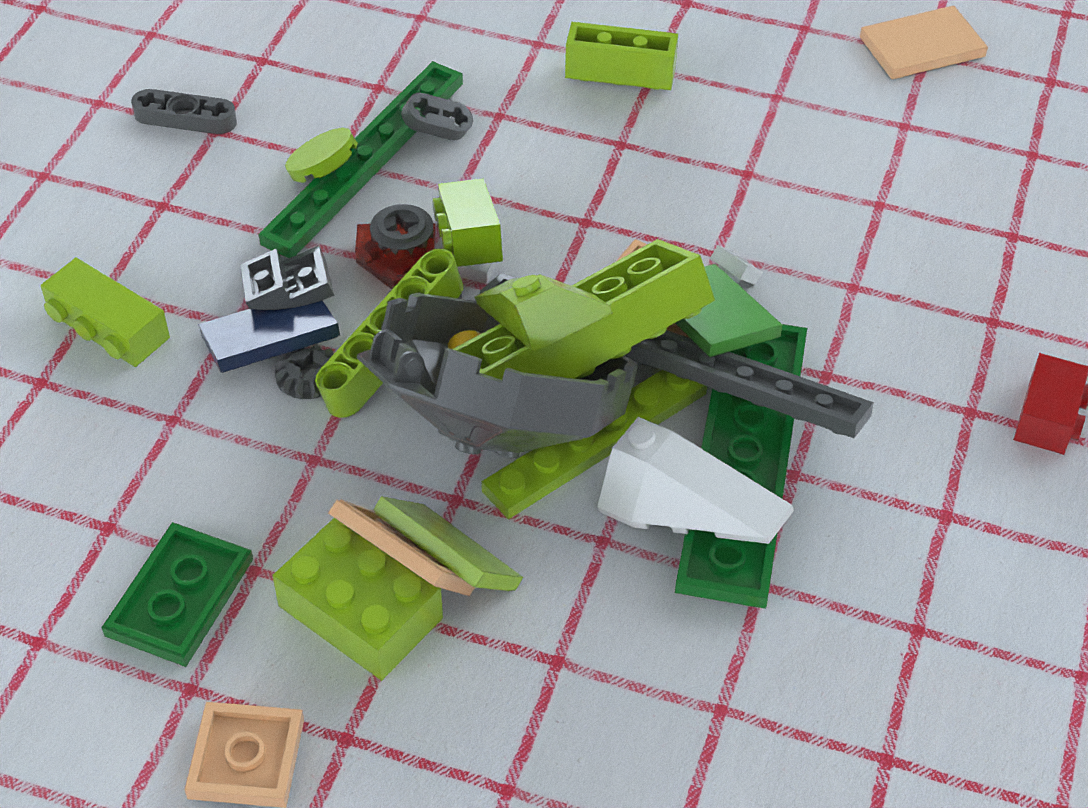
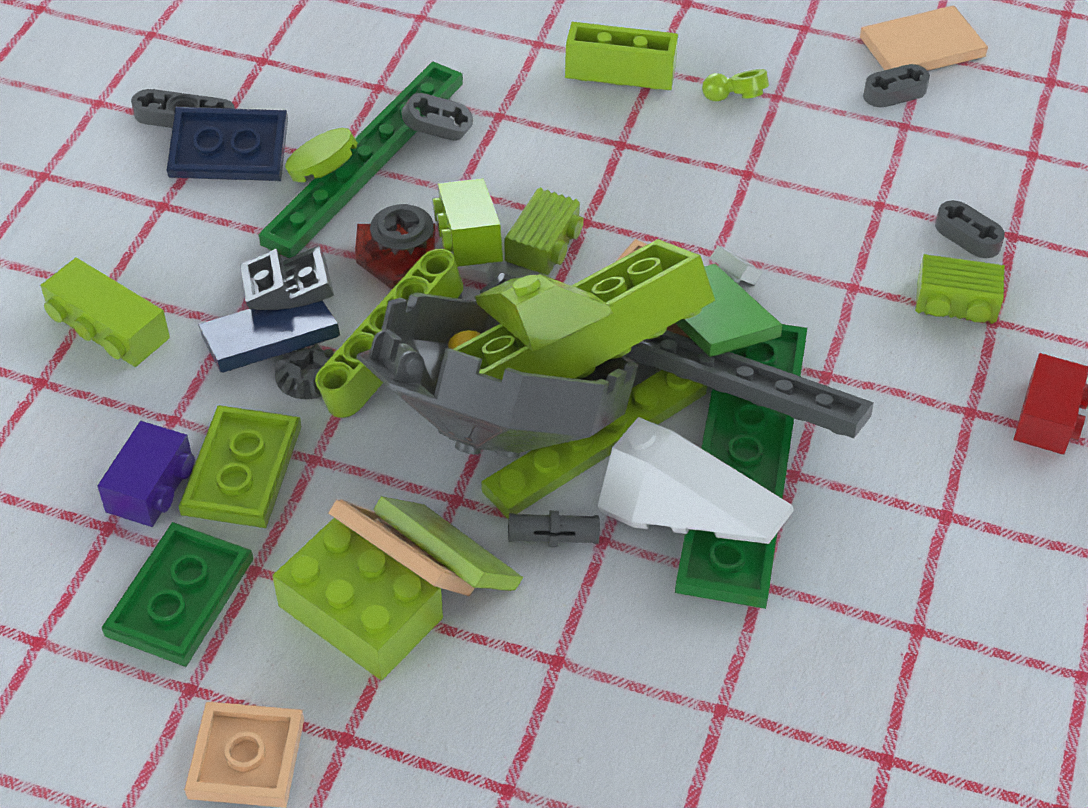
(146, 473): none -> dark purple brick
(227, 144): none -> dark blue tile
(240, 466): none -> lime tile
(543, 231): none -> lime brick
(553, 528): none -> dark grey pin
(747, 83): none -> lime plate
(896, 85): none -> dark grey beam
(960, 288): none -> lime brick
(969, 229): none -> dark grey beam

